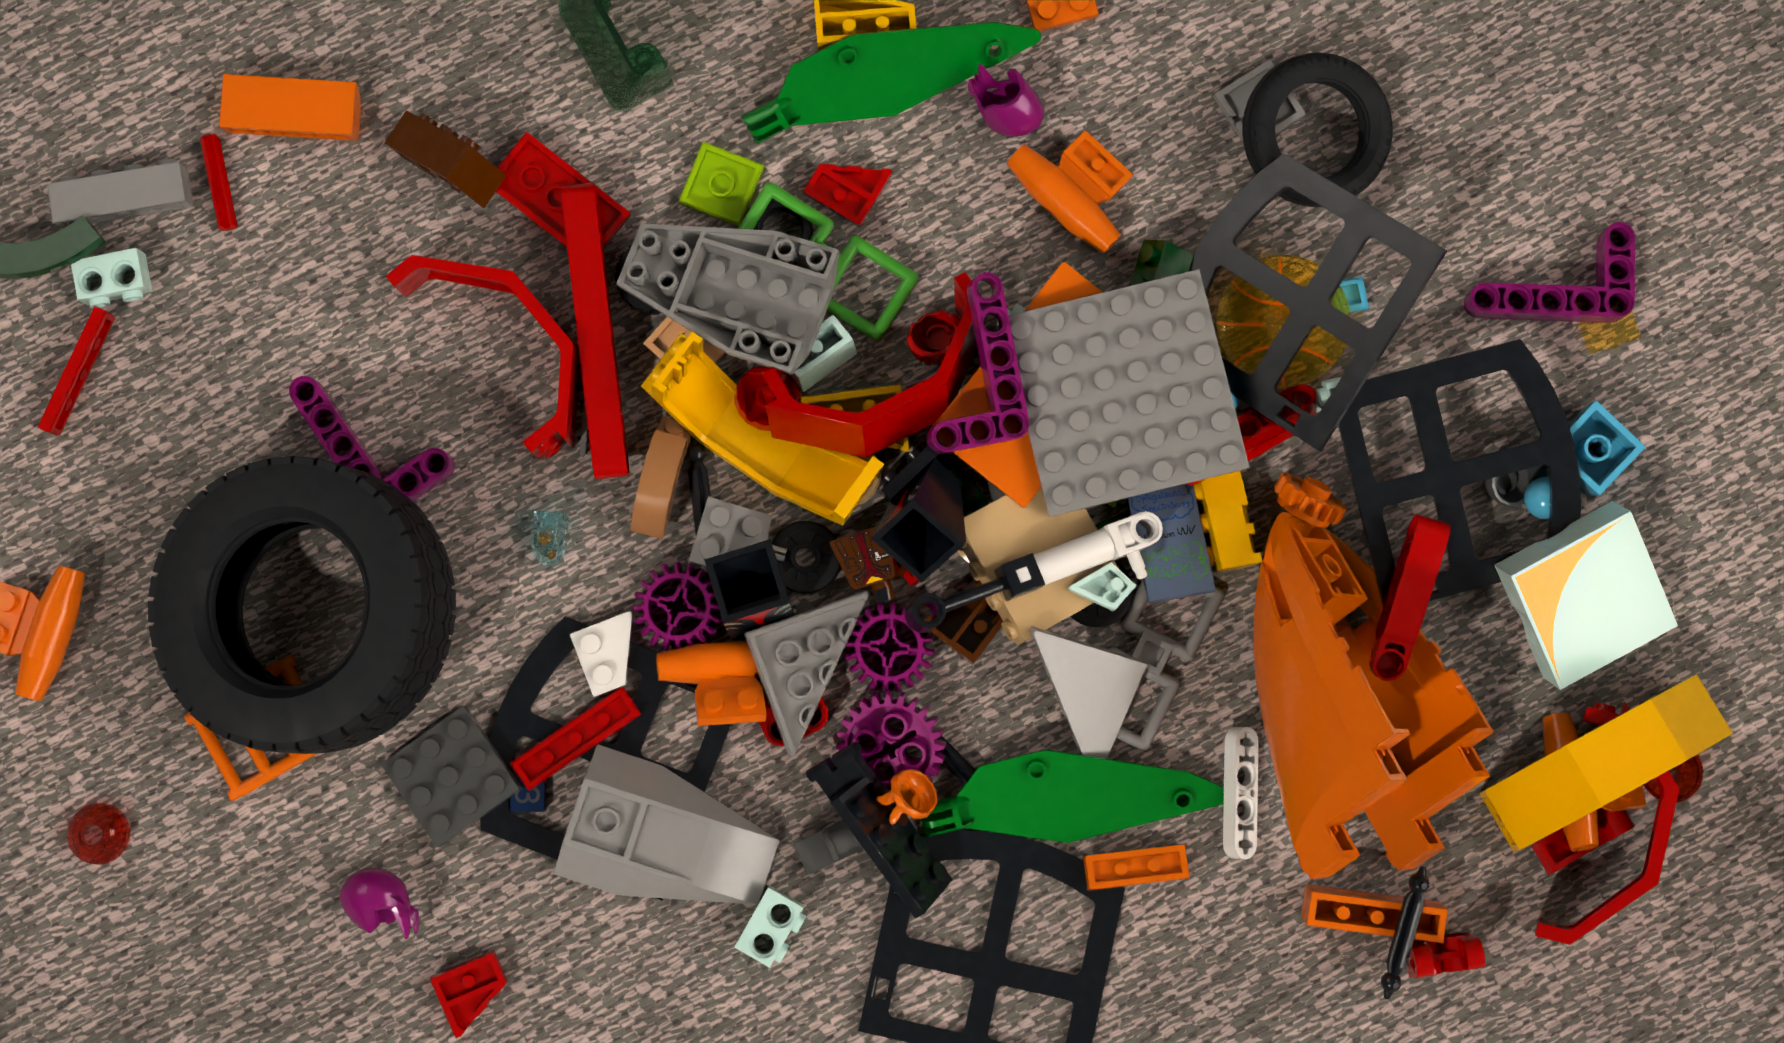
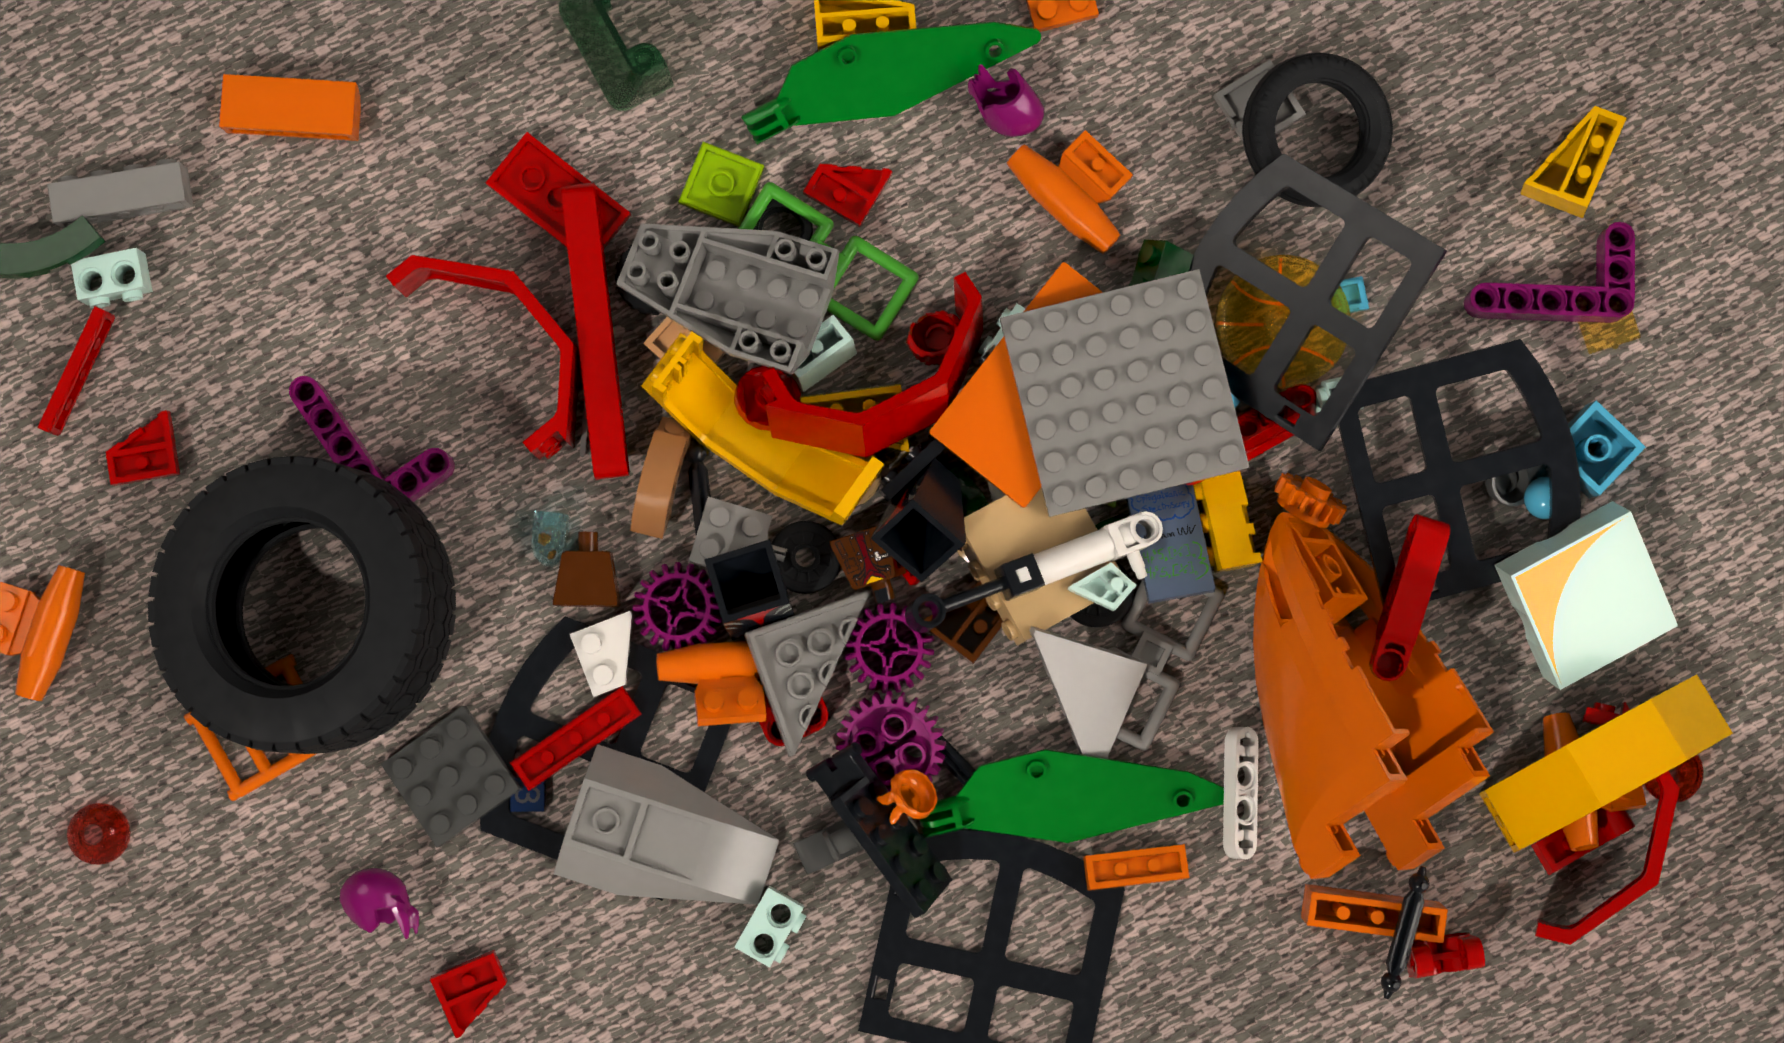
(145, 454): none -> red wing
(218, 182): red axle -> none
(445, 156): reddish brown wedge -> none
(587, 576): none -> reddish brown torso
(992, 376): magenta beam -> none
(1576, 166): none -> yellow wedge

